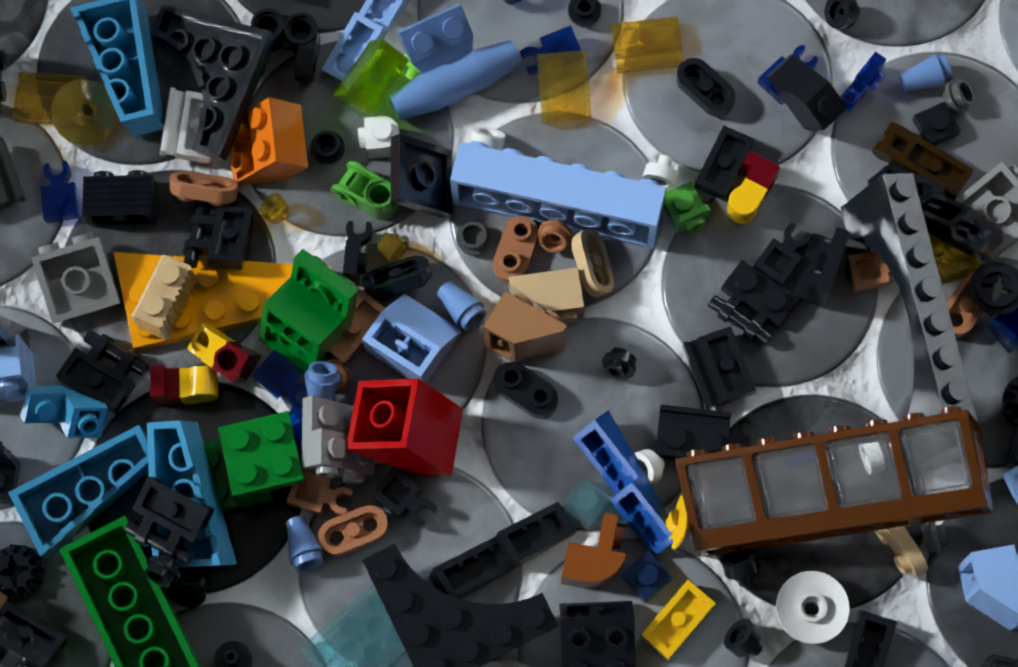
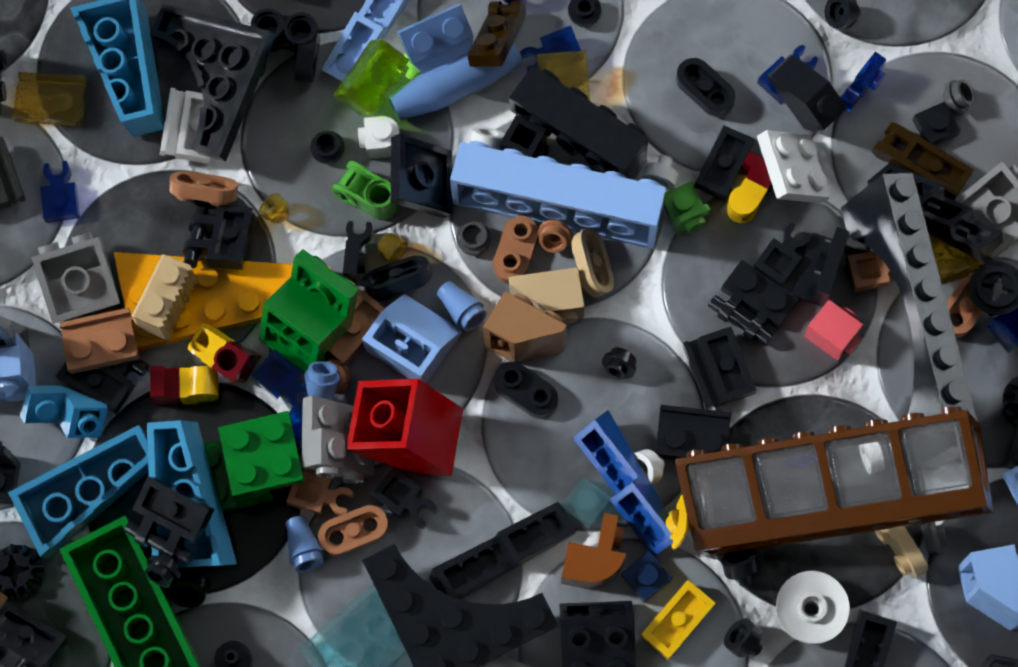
(73, 123): clear yellow dish -> none
(99, 341): none -> nougat plate
(119, 198): black brick -> none
(269, 143): orange slope -> none
(497, 34): none -> dark brown plate
(526, 138): none -> black brick
(580, 124): none -> black wedge
(647, 44): clear yellow plate -> none
(793, 166): none -> white plate
(835, 330): none -> coral brick
(927, 74): medium blue cone -> none

